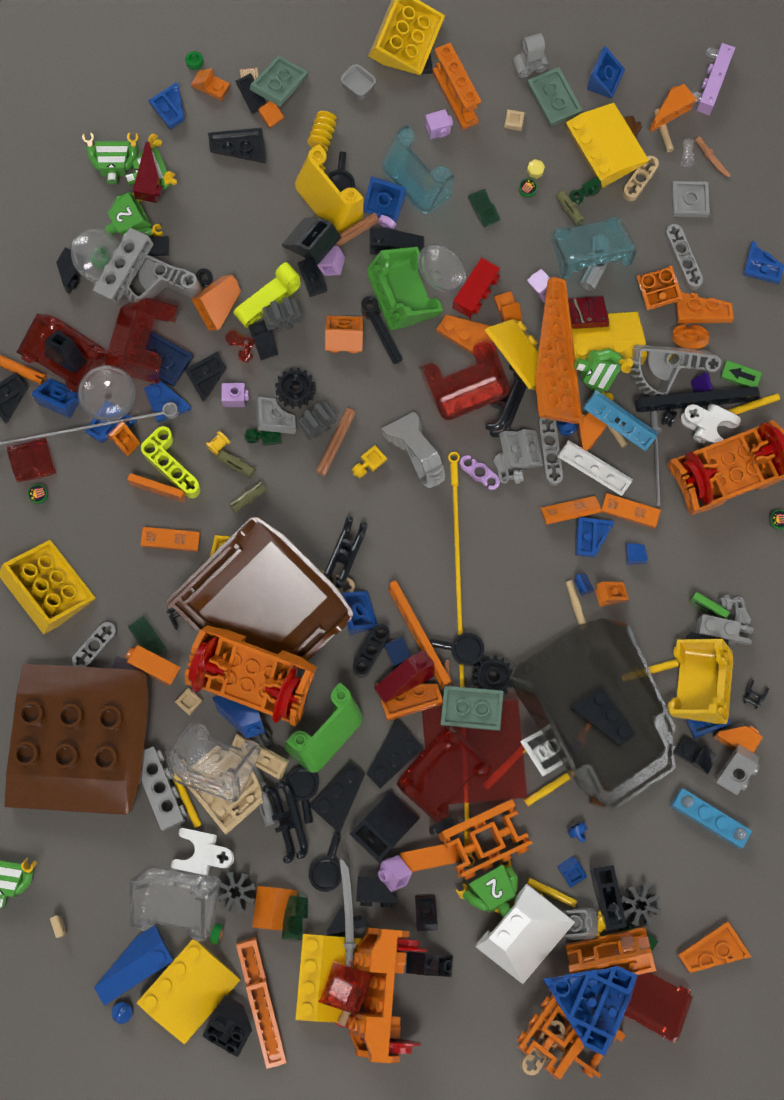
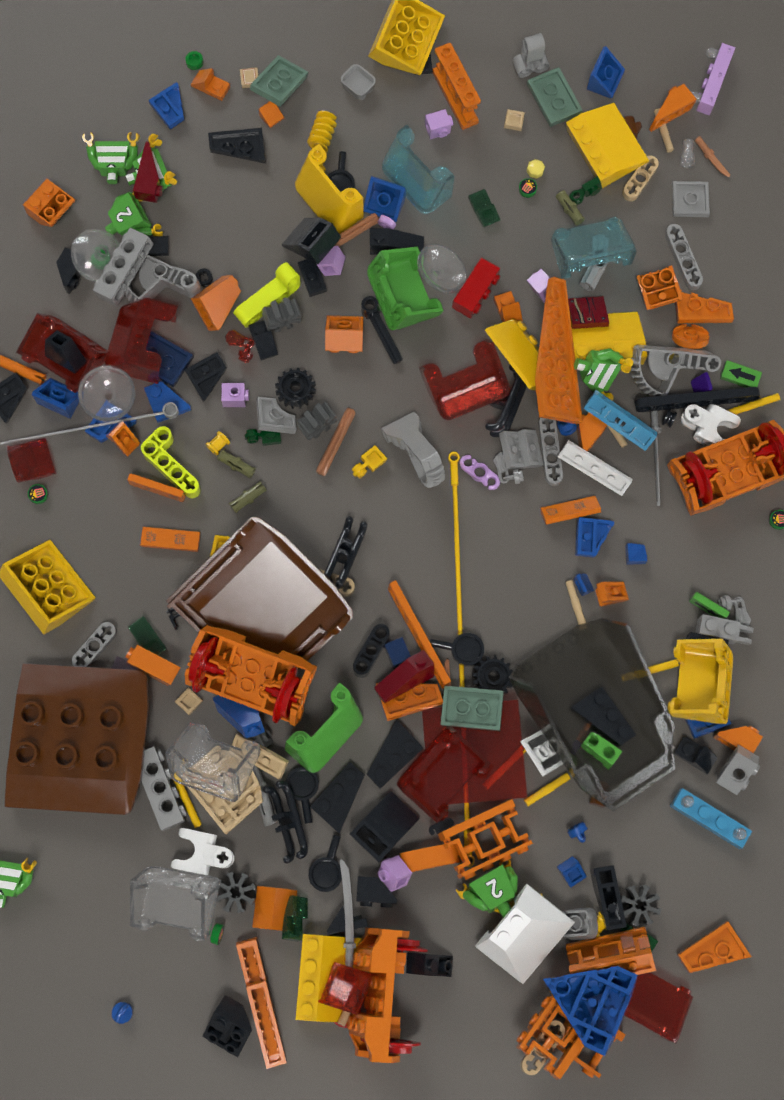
(48, 203): none -> orange slope
(58, 926): tan tile -> none
(137, 963): blue wedge -> none
(188, 991): yellow slope -> none
(252, 99): black tile -> none
(363, 613): blue slope -> none
(426, 913): black slope -> none
(462, 332): orange wing -> none
(552, 892): yellow piece -> none
(601, 749): none -> bright green leg
(630, 510): orange tile -> none
(748, 692): black piece -> none
(762, 265): blue wing -> none

